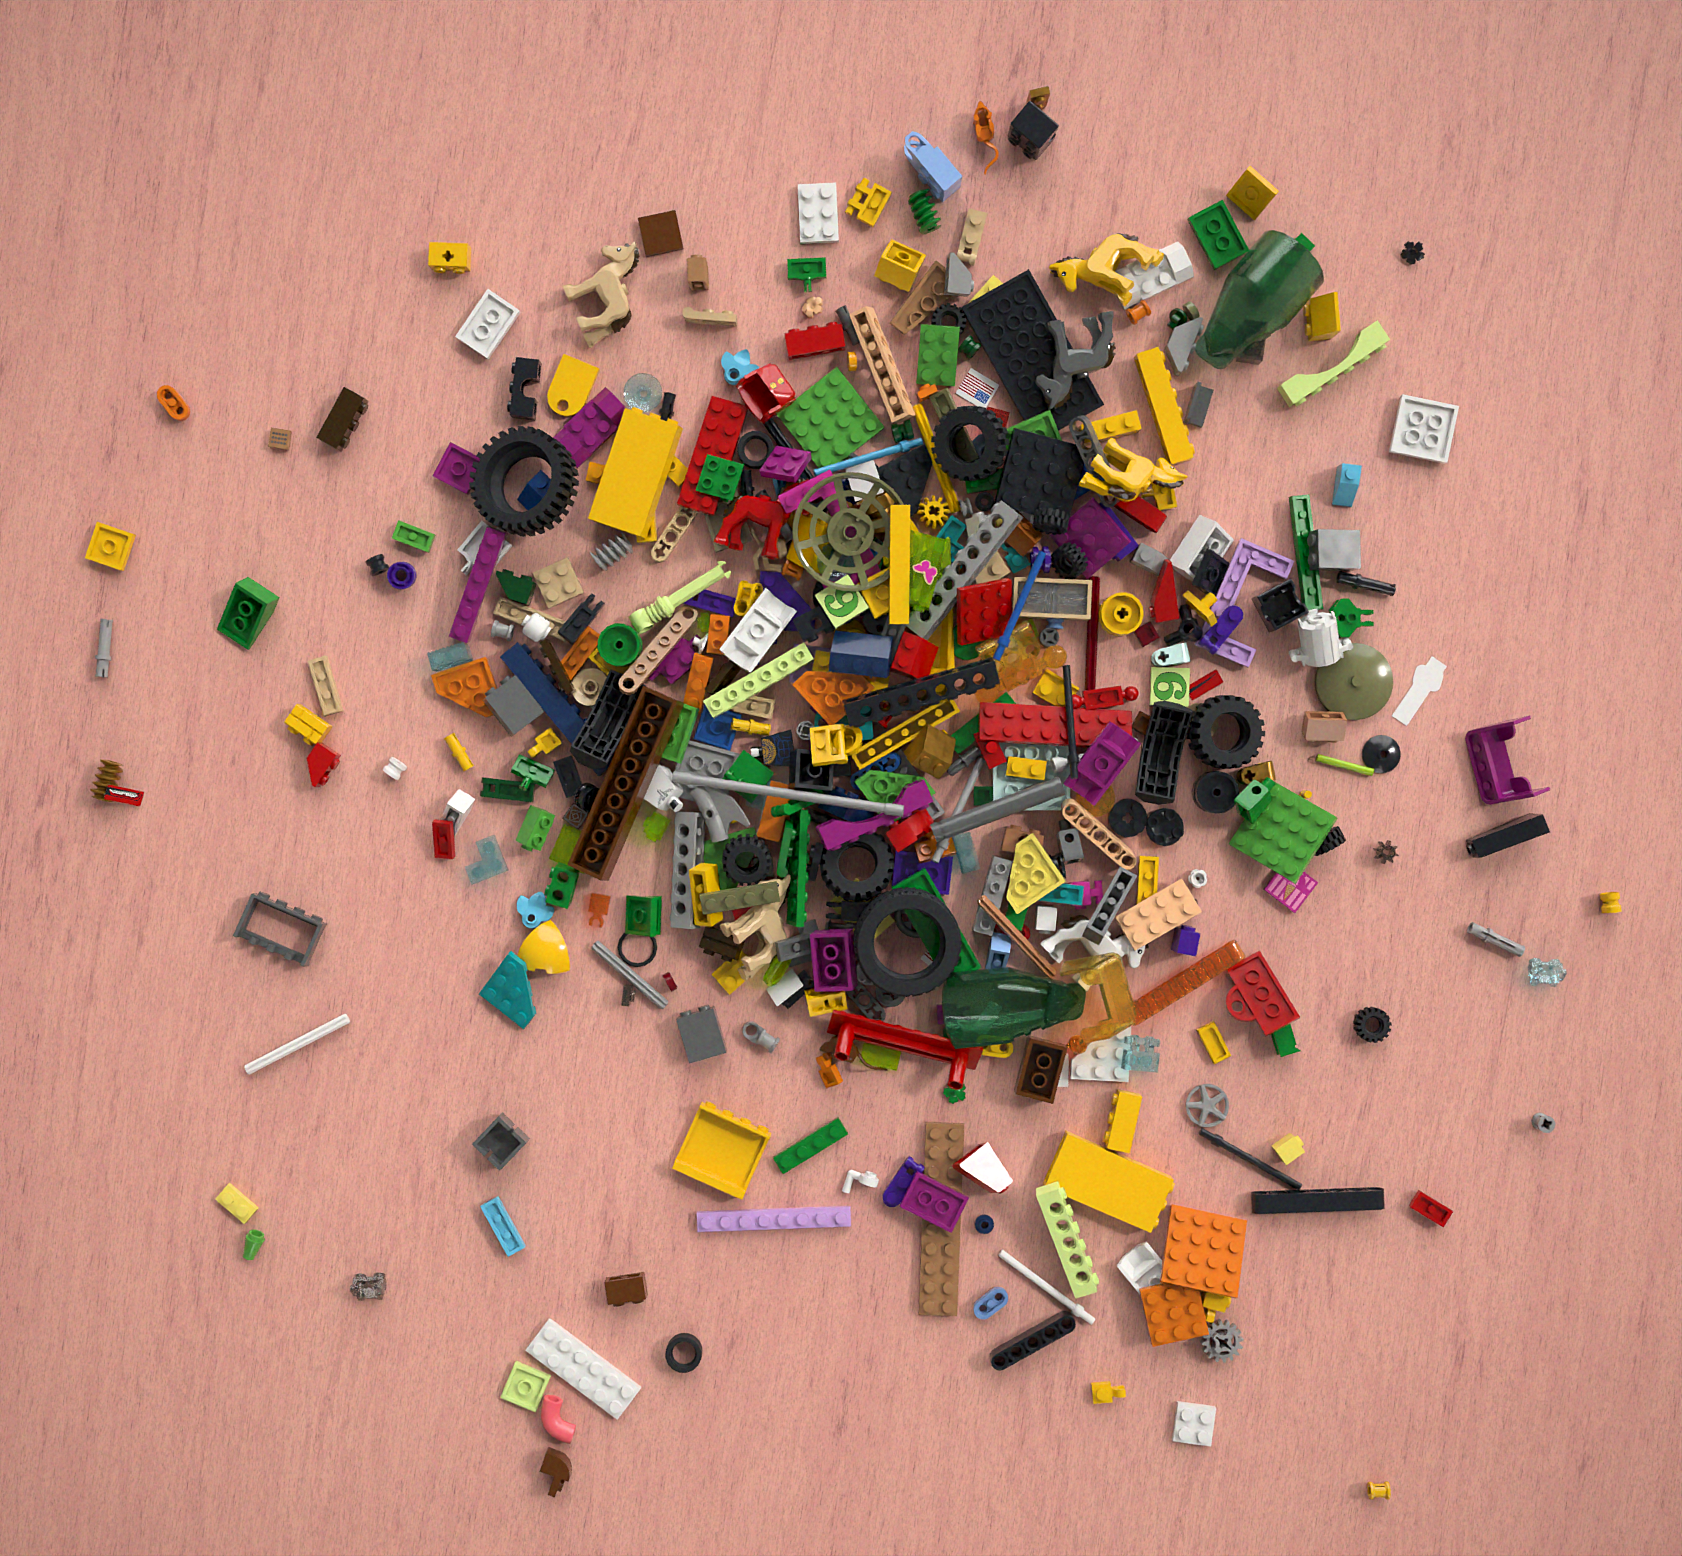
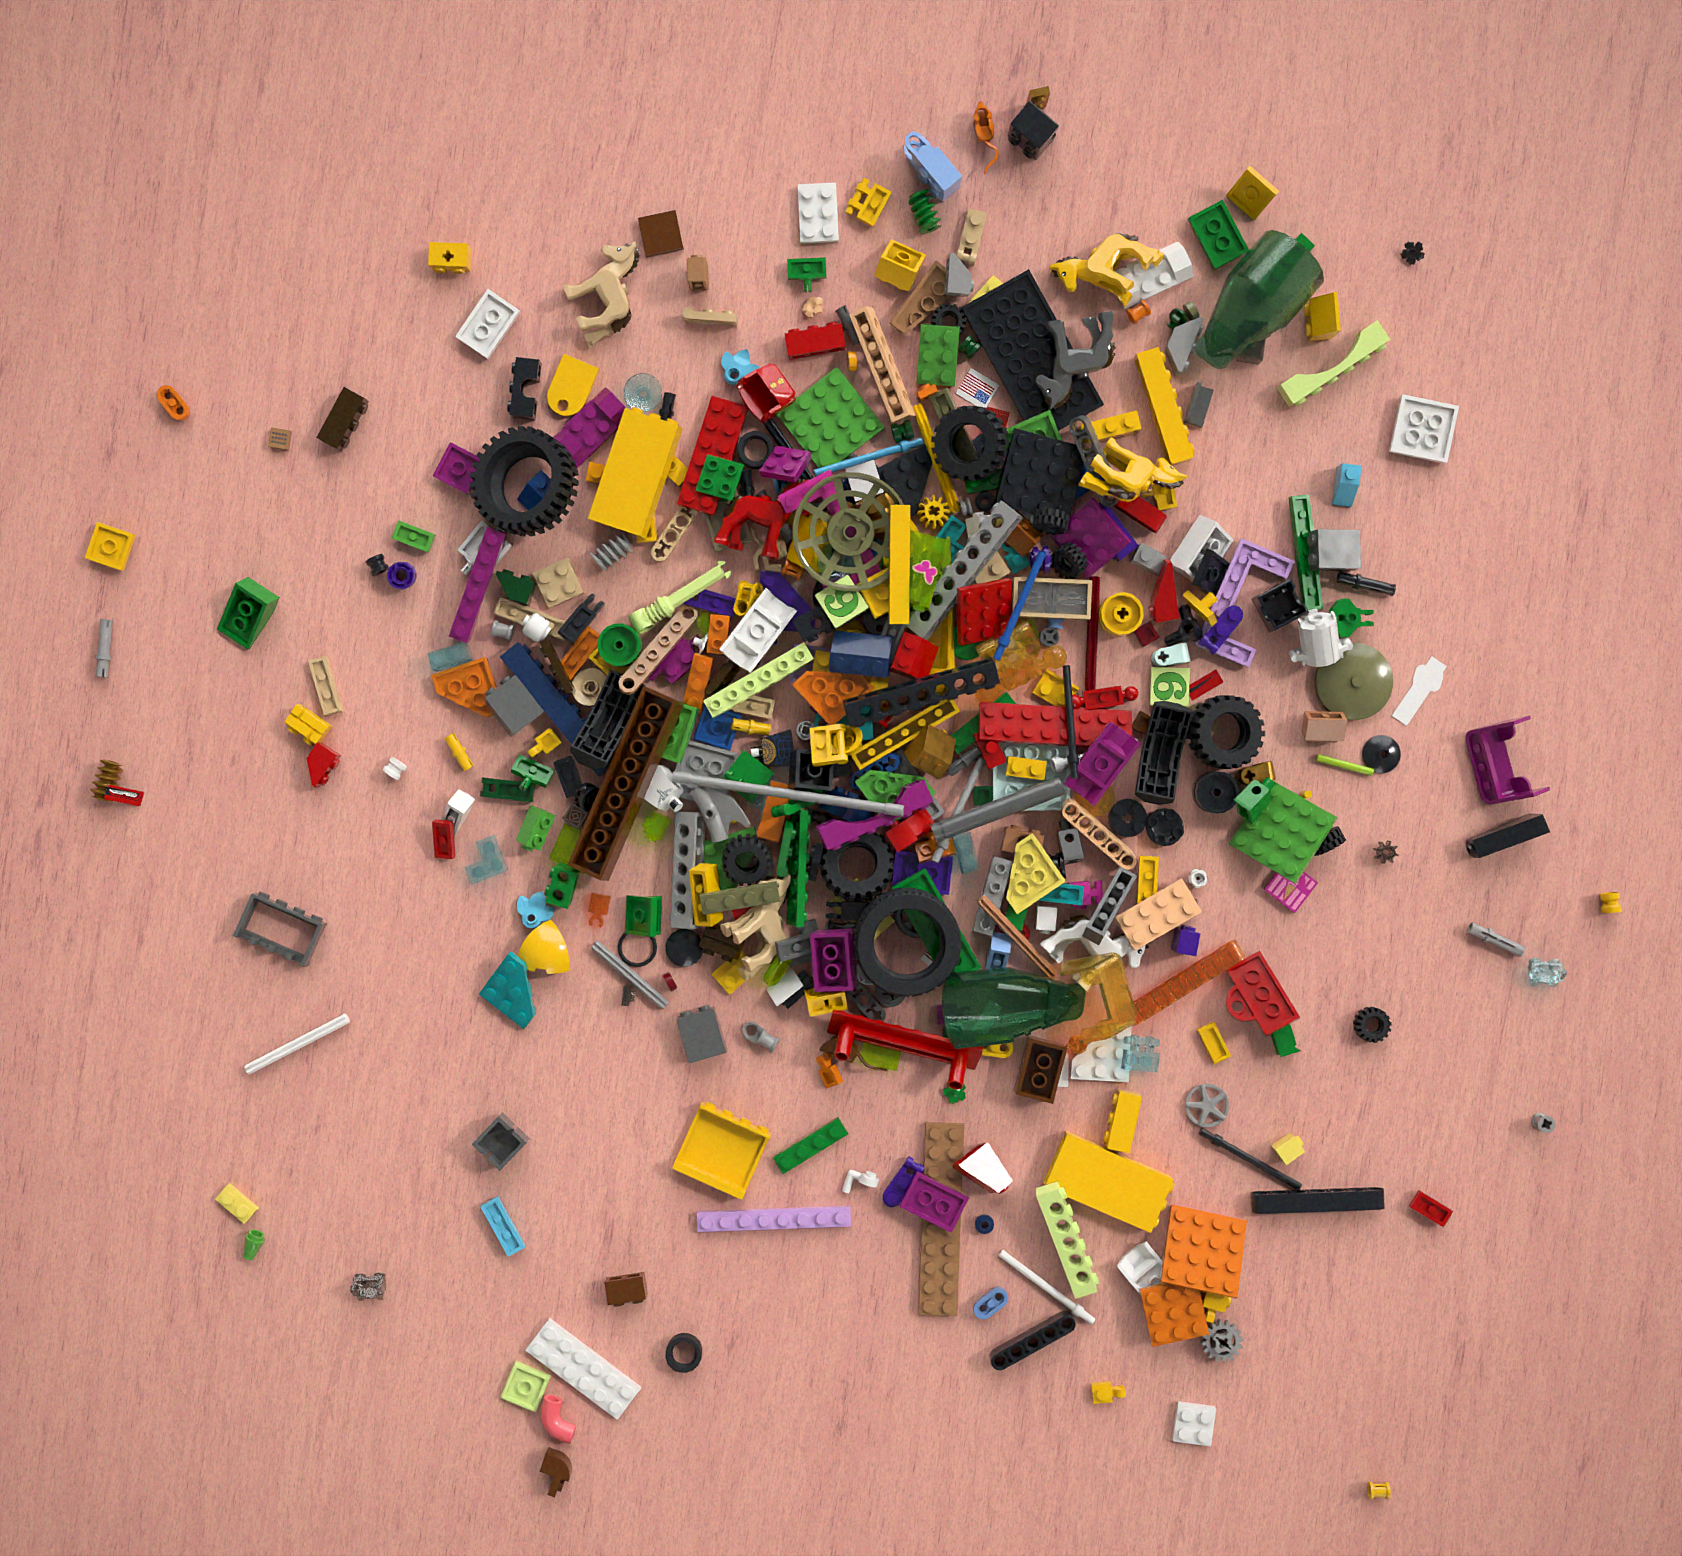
(683, 947): none -> black dish

